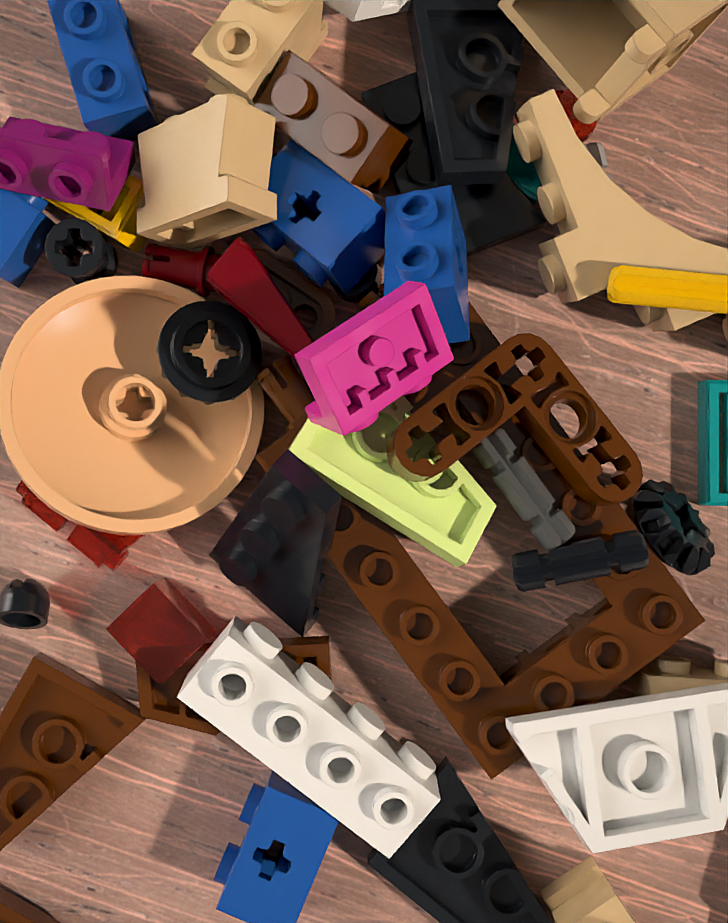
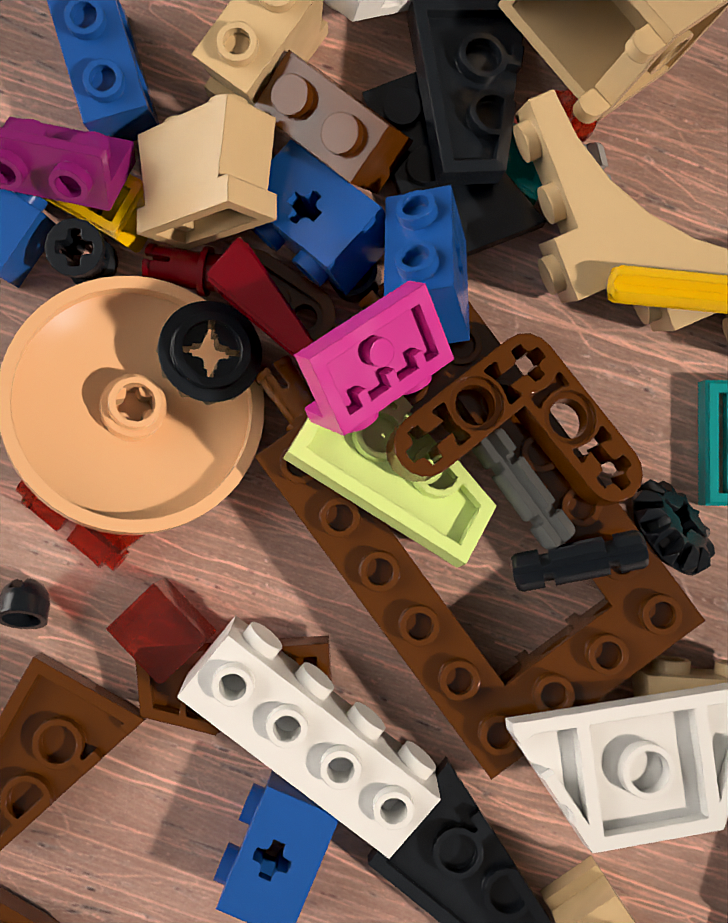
(281, 541): black wing -> none

